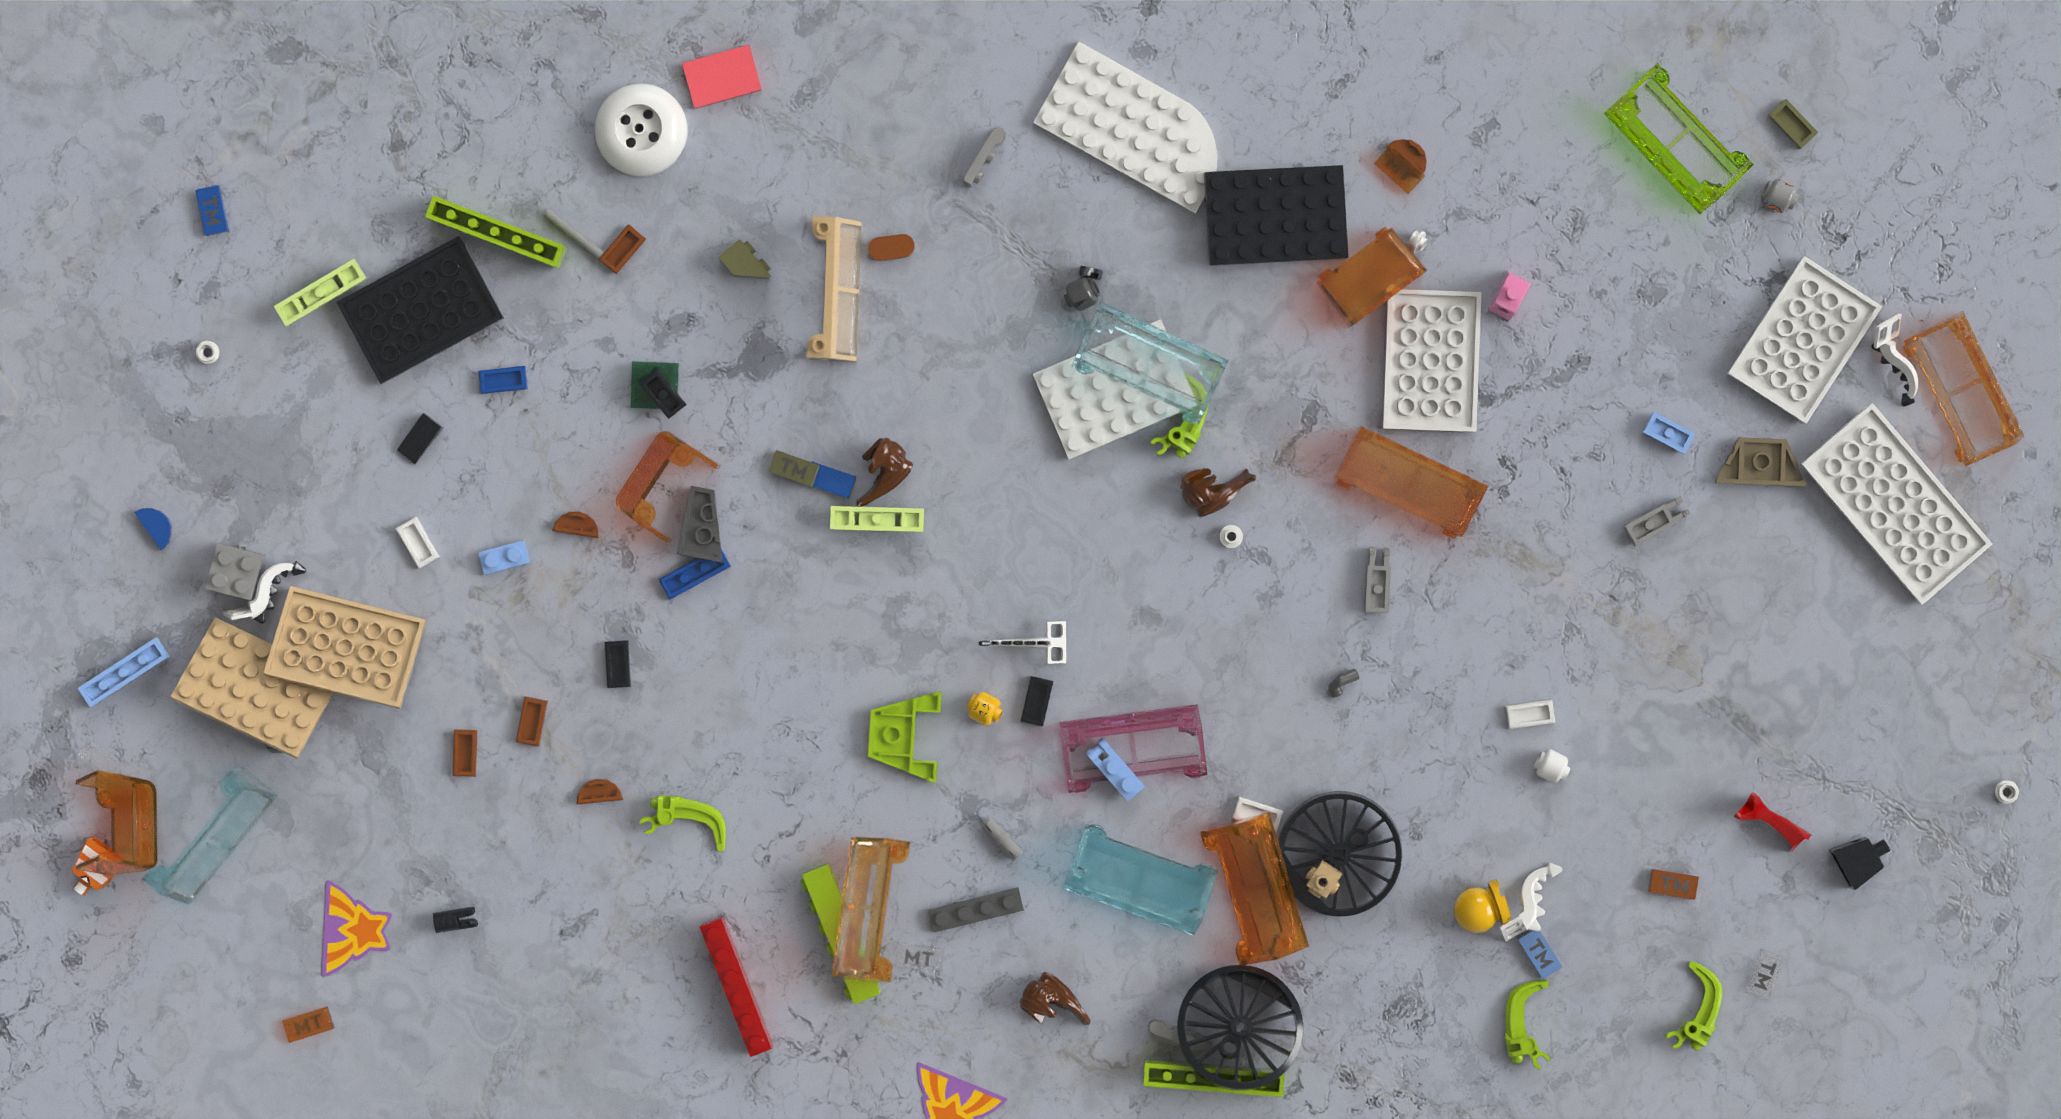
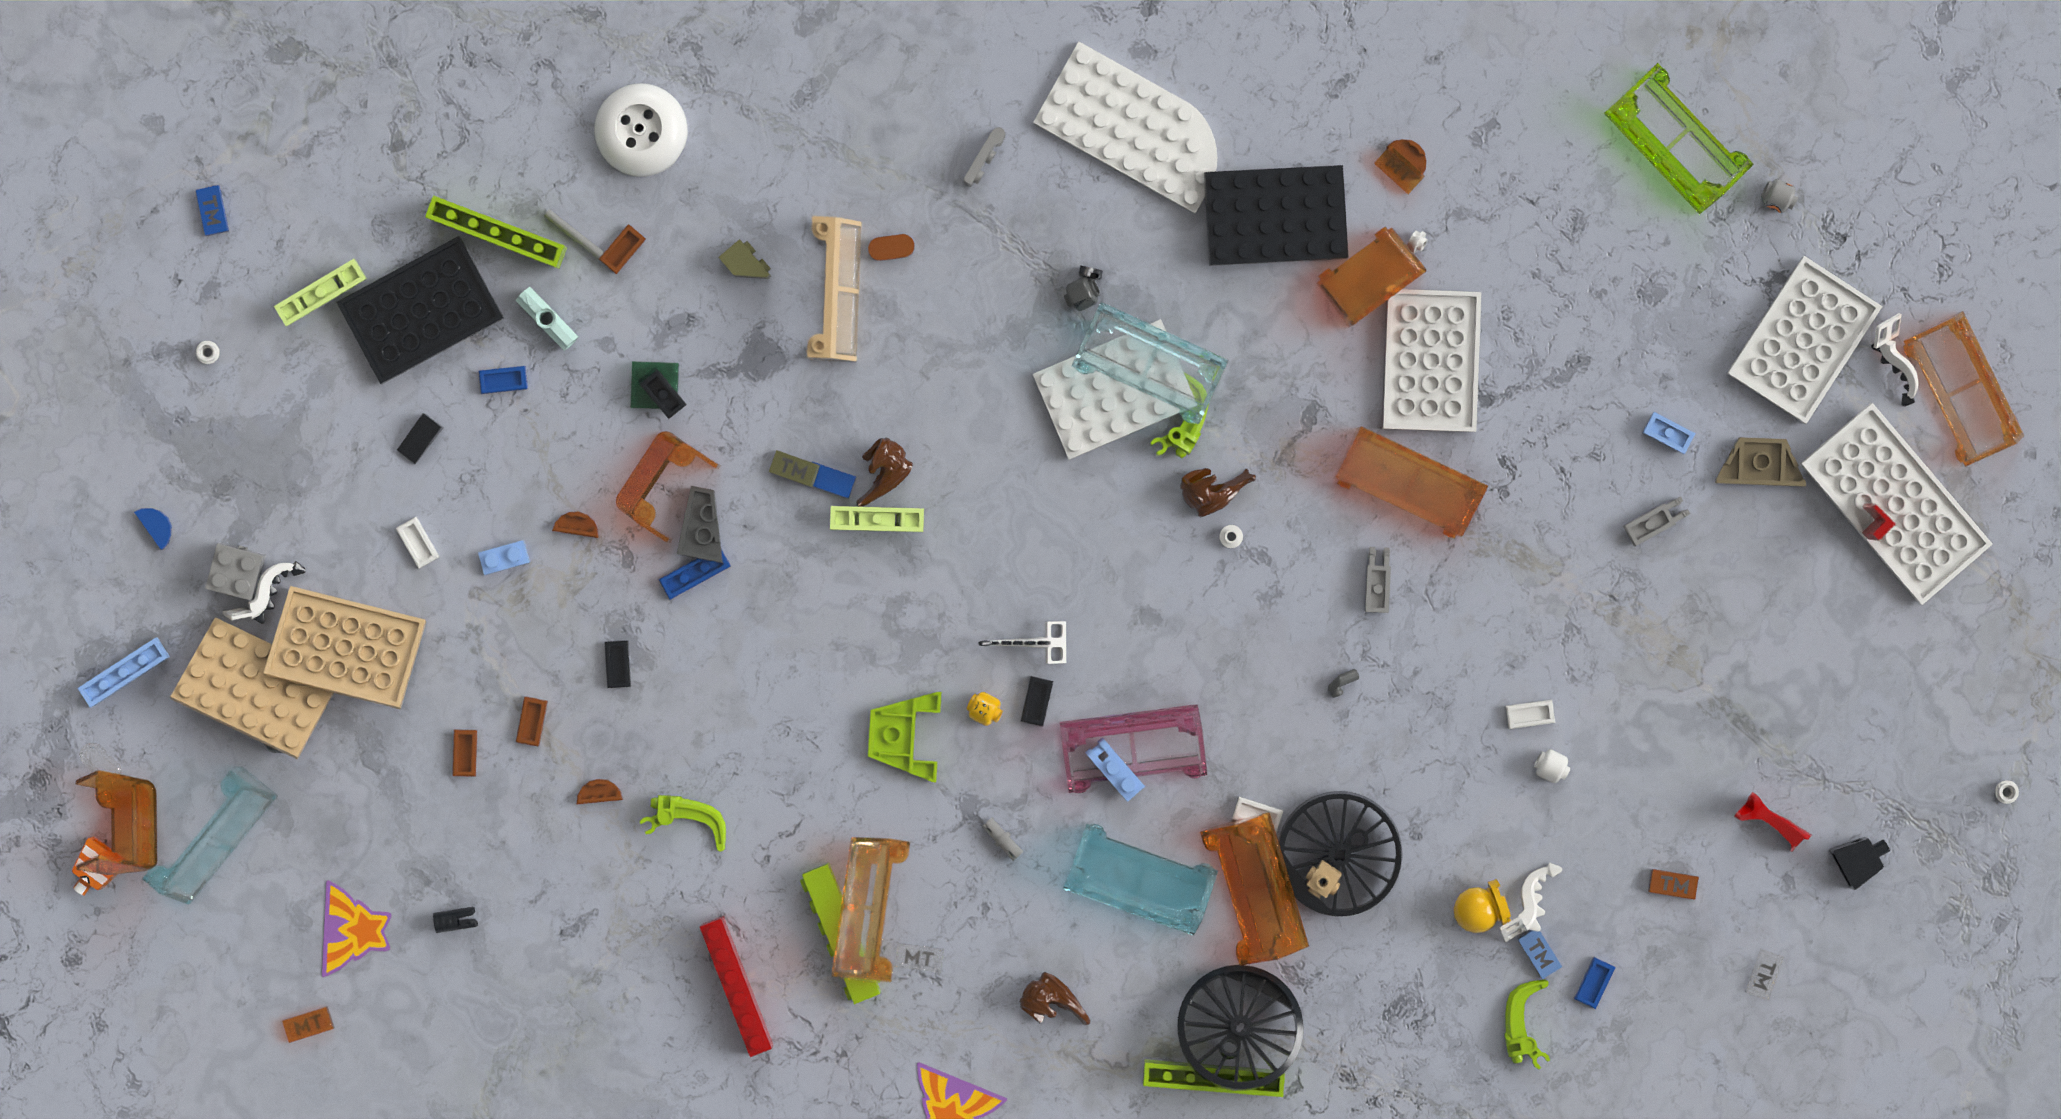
(557, 329): none -> light aqua piece
(722, 76): coral tile -> none
(976, 909): dark grey plate -> none
(1160, 1028): light grey hinge -> none
(1509, 296): bright pink torso -> none
(1594, 982): none -> blue tile
(1703, 1025): lime piece -> none
(1793, 124): olive tile -> none
(1881, 524): none -> red panel

